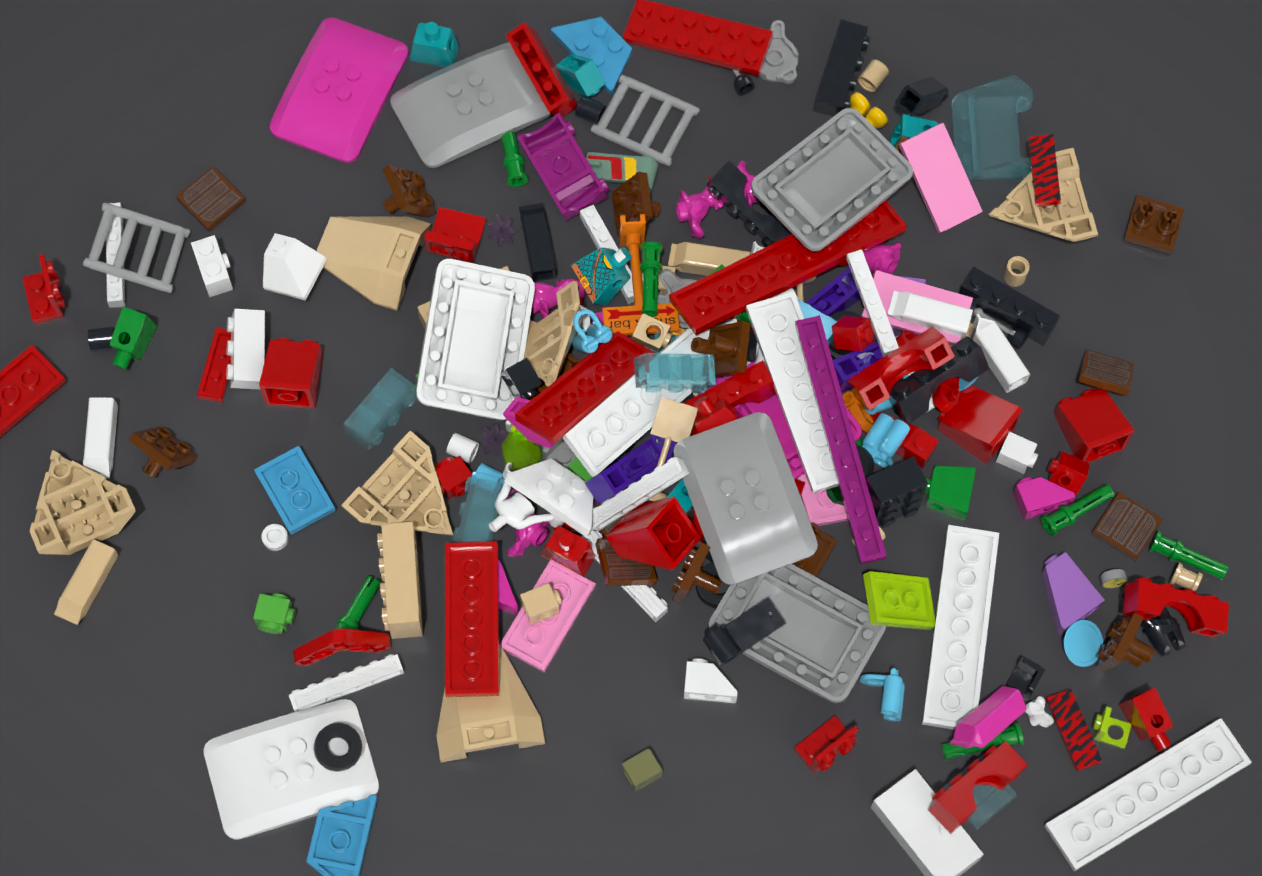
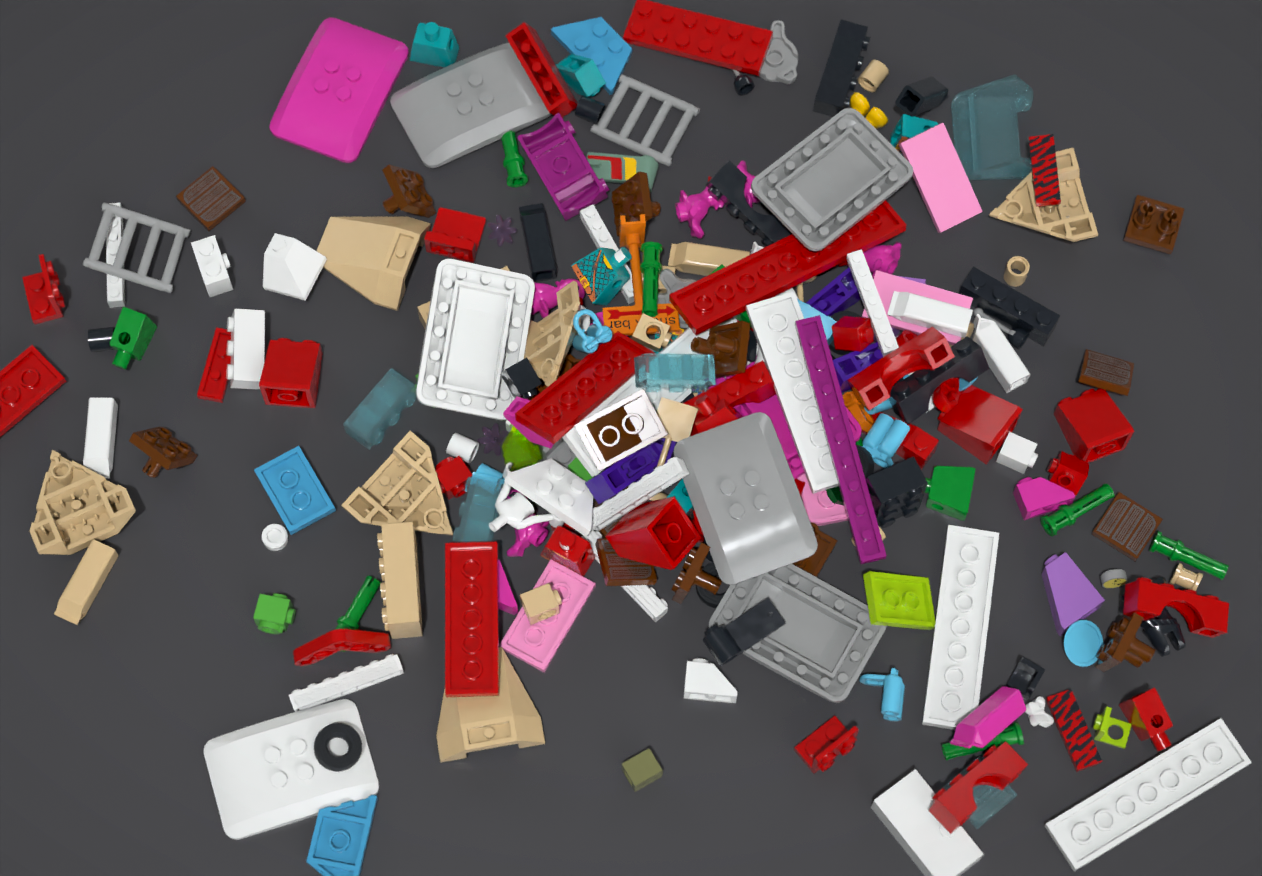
(621, 429): none -> slope

